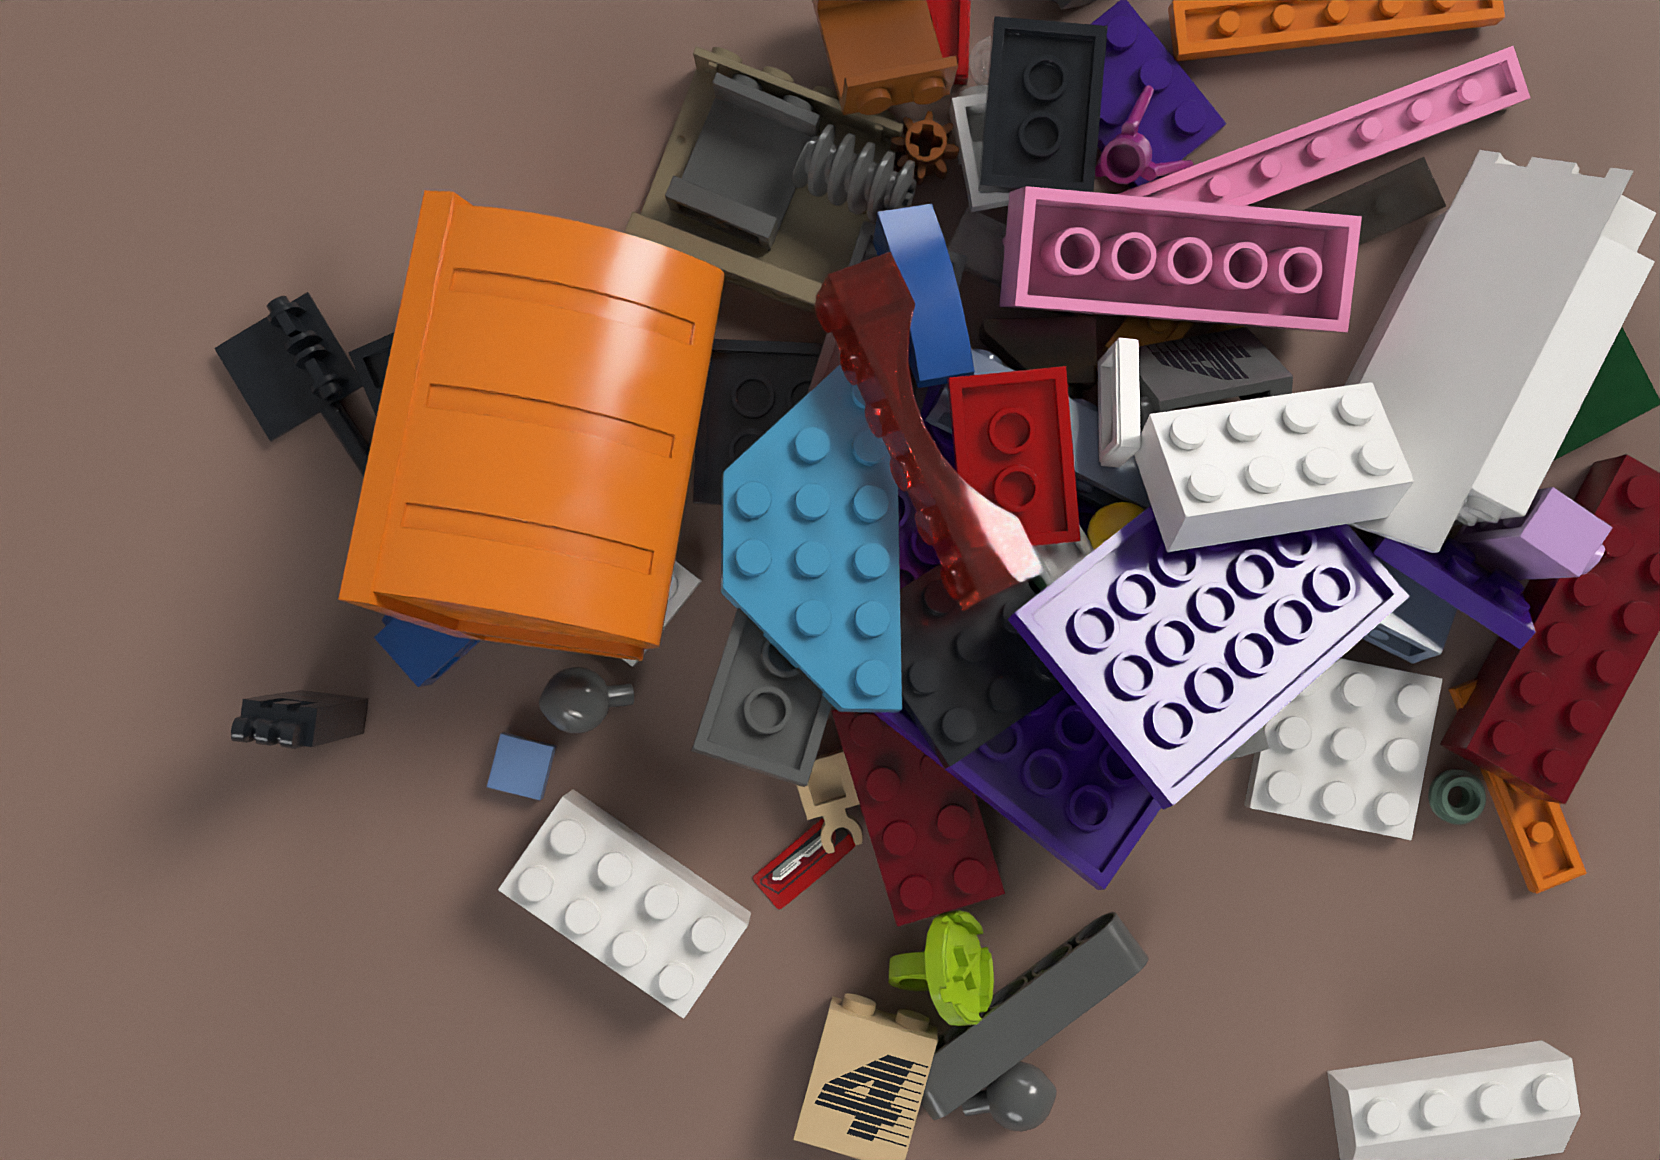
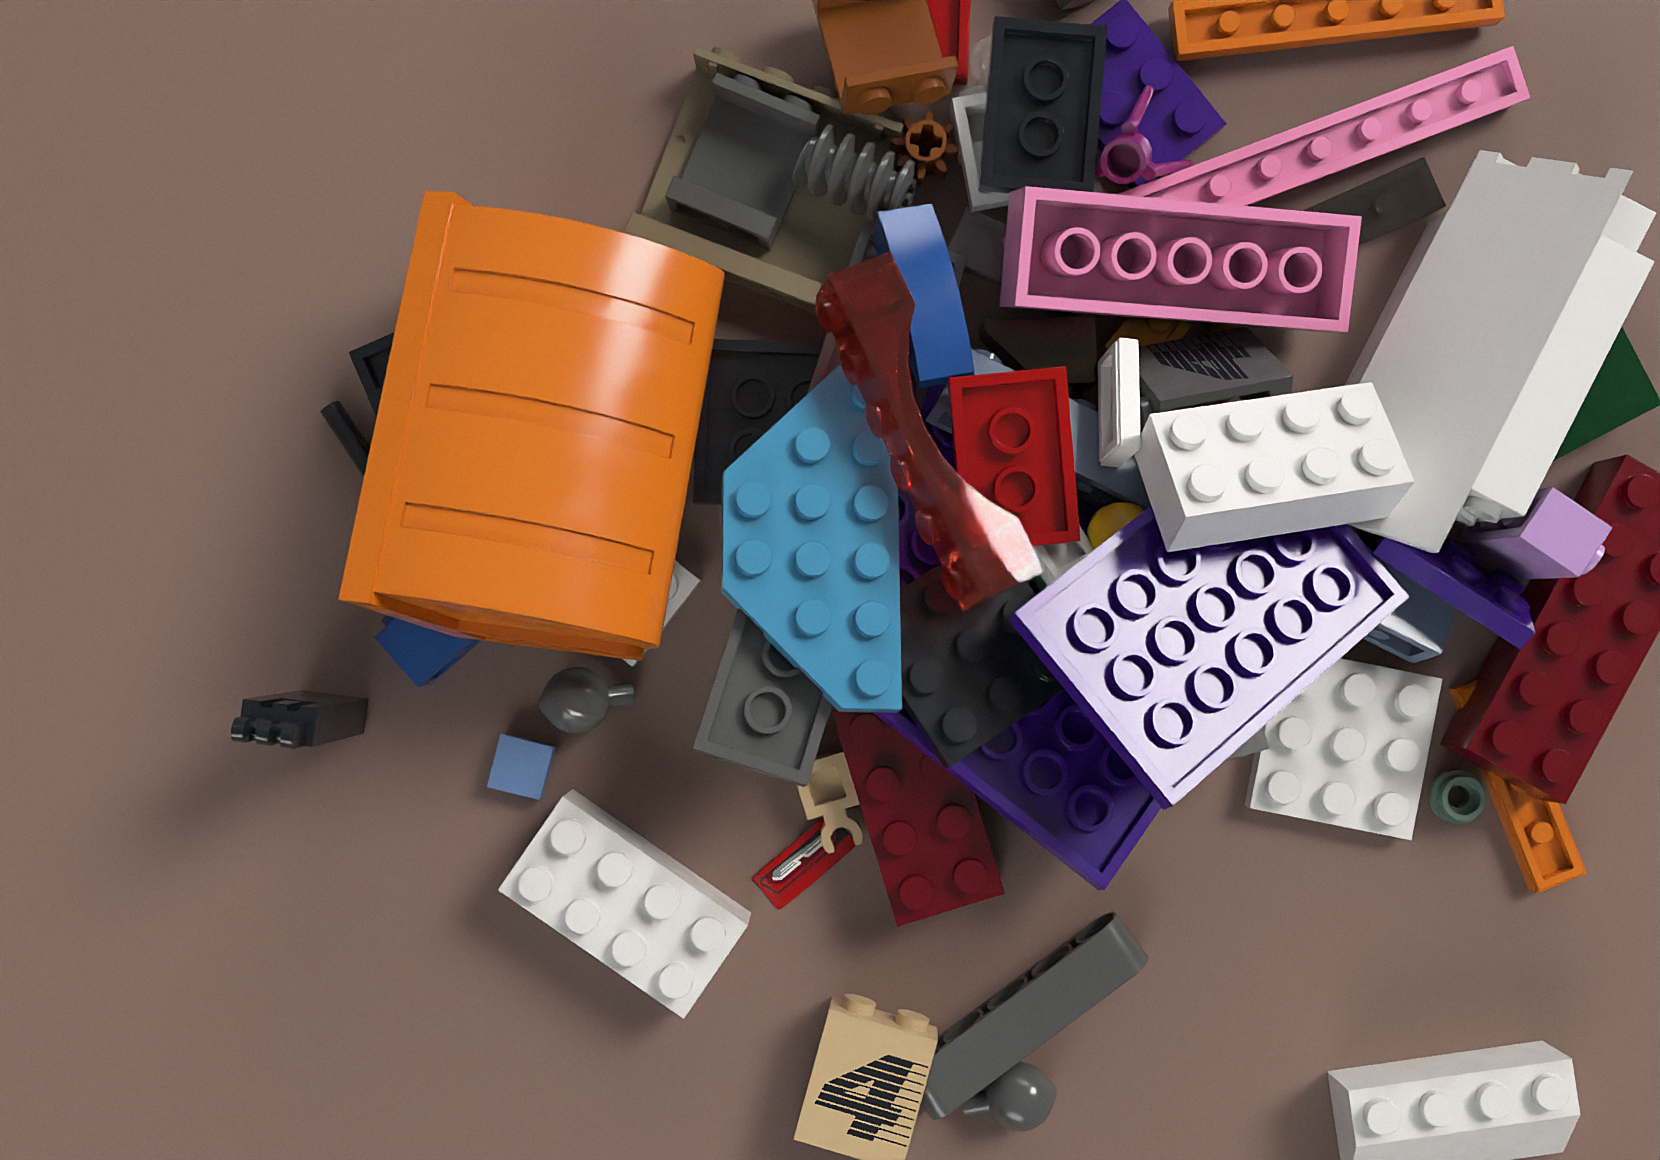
(289, 365): black hinge -> none
(950, 968): lime tile -> none

